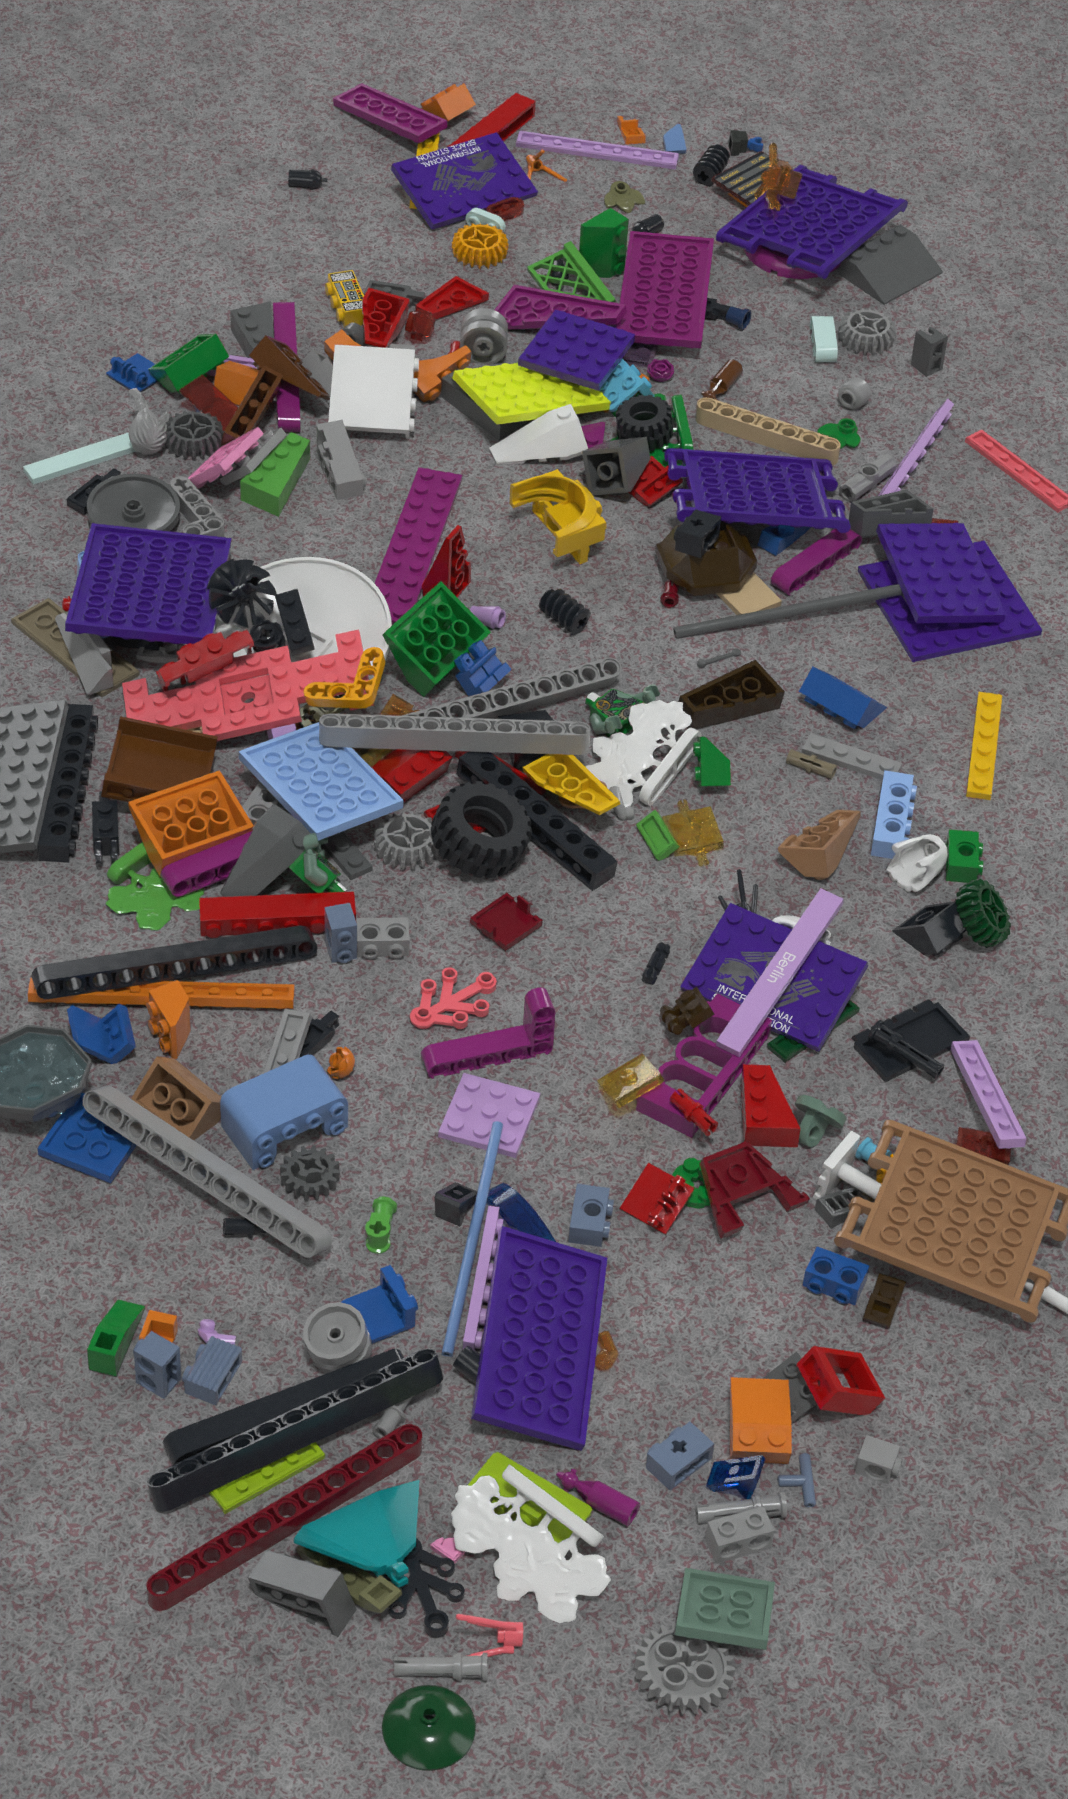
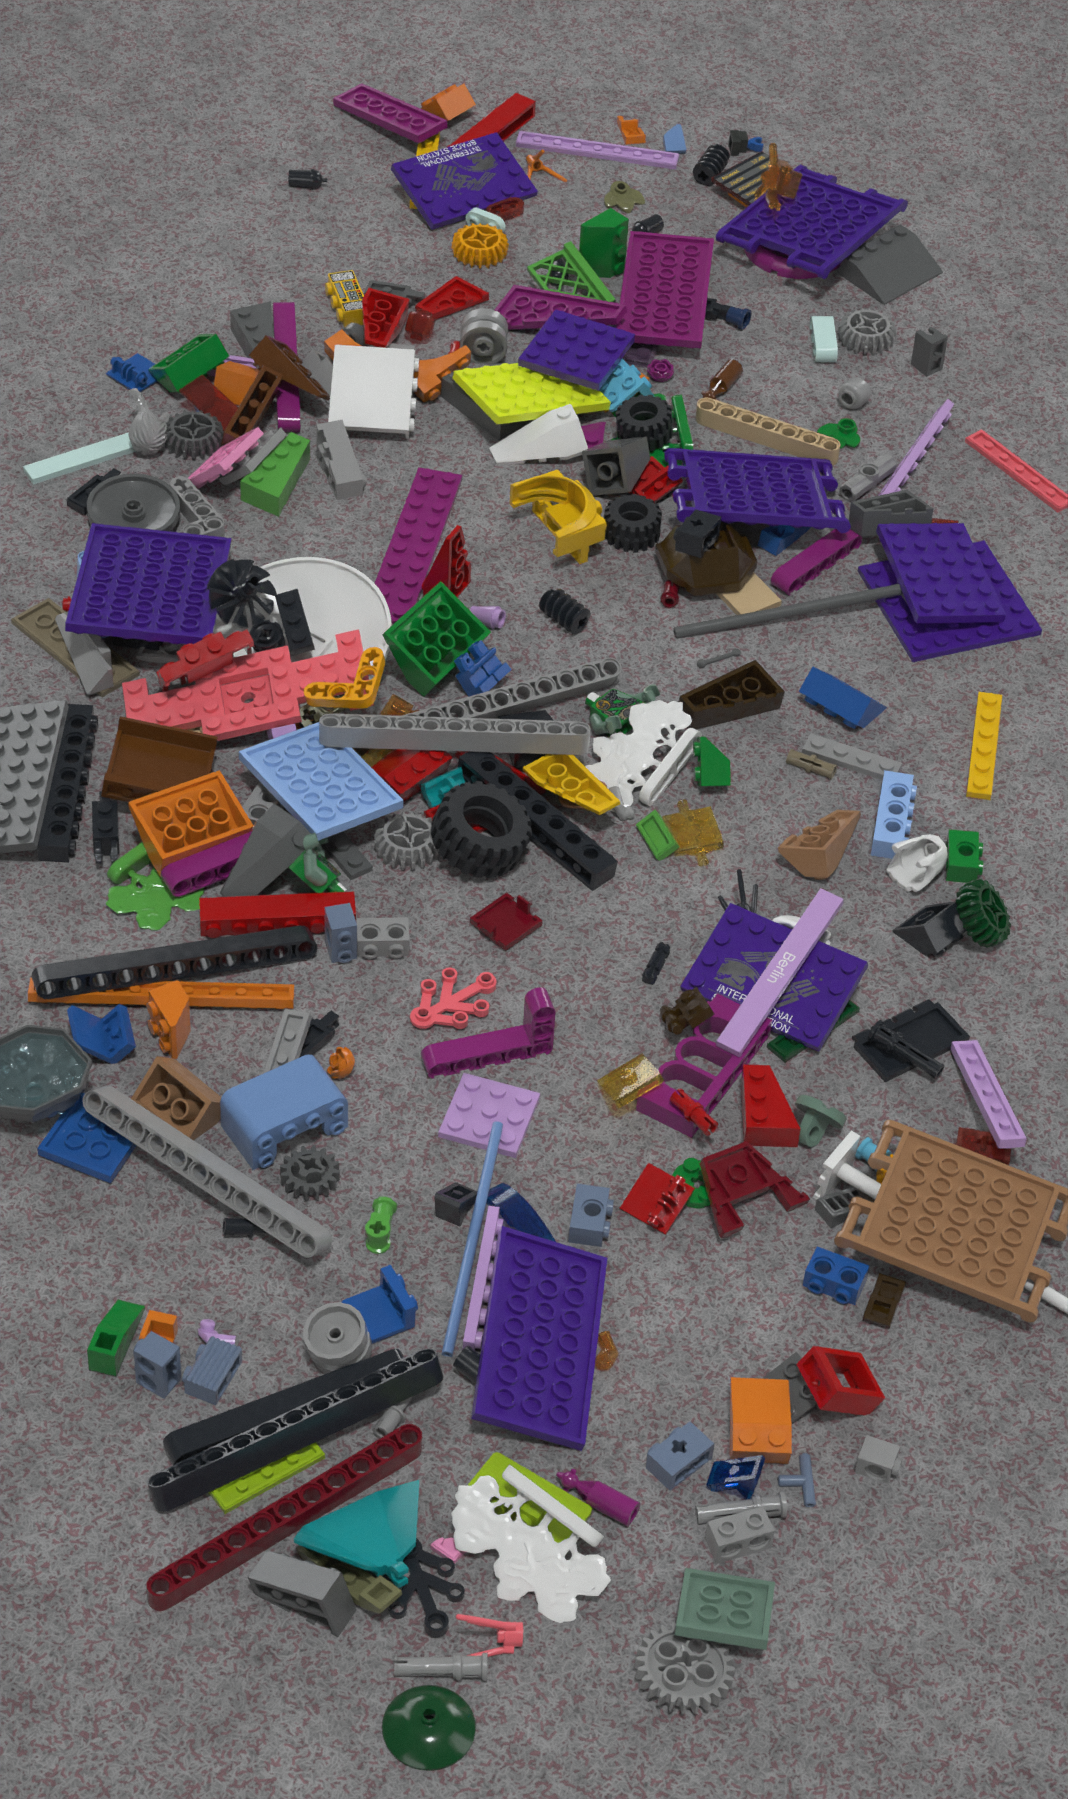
(436, 788): none -> teal hips
(632, 522): none -> black tyre

